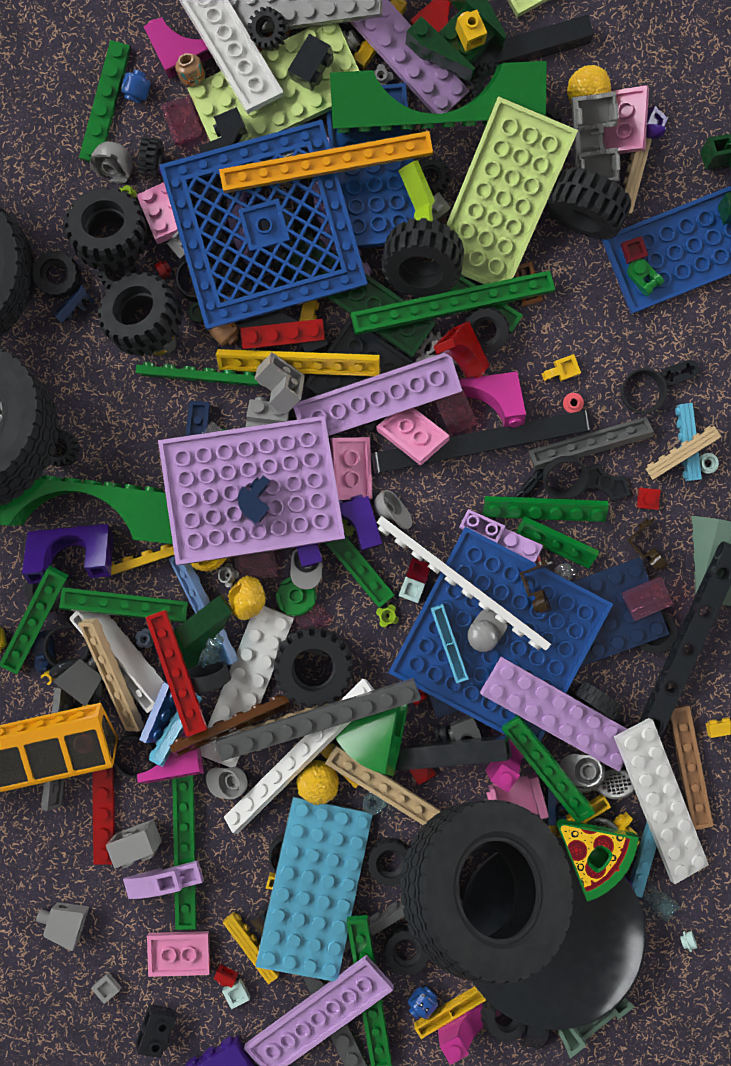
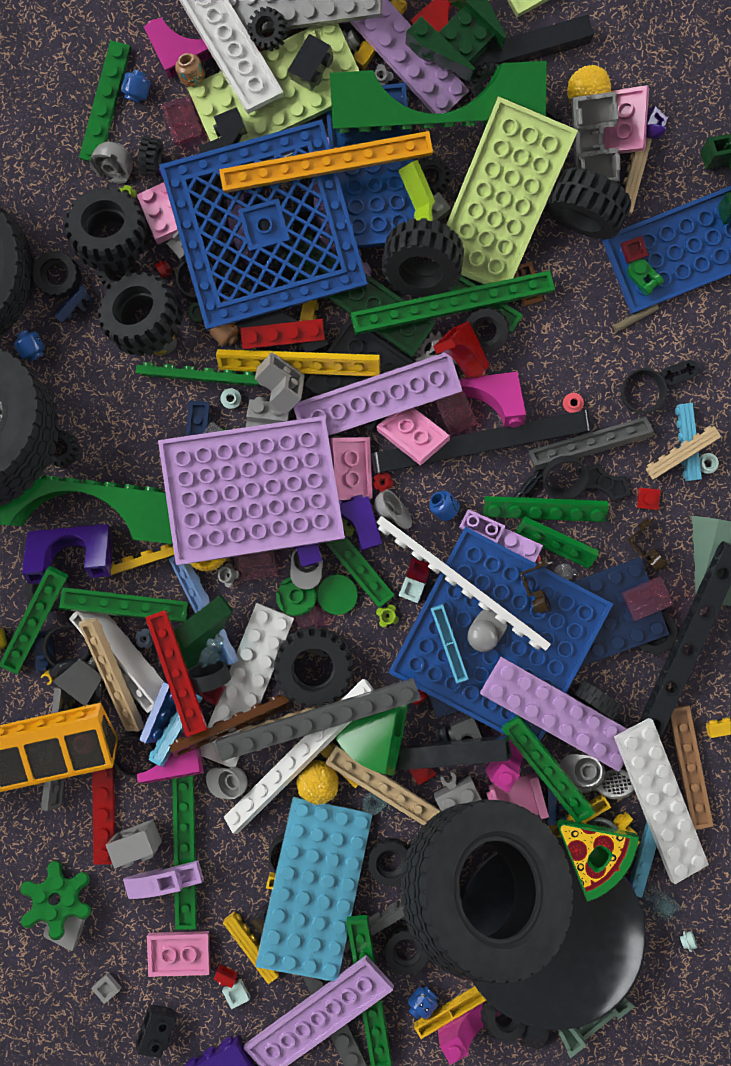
(29, 345): none -> blue head
(67, 907): none -> green plate
(213, 696): none -> dark red plate
(237, 398): none -> light aqua plate
(247, 598): yellow hair -> none
(249, 504): dark blue brick -> none
(337, 594): none -> green tile
(382, 487): none -> red plate
(444, 505): none -> blue head
(456, 792): none -> light grey brick
(471, 30): yellow brick -> none
(564, 368): yellow plate -> none
(635, 317): none -> dark tan piece

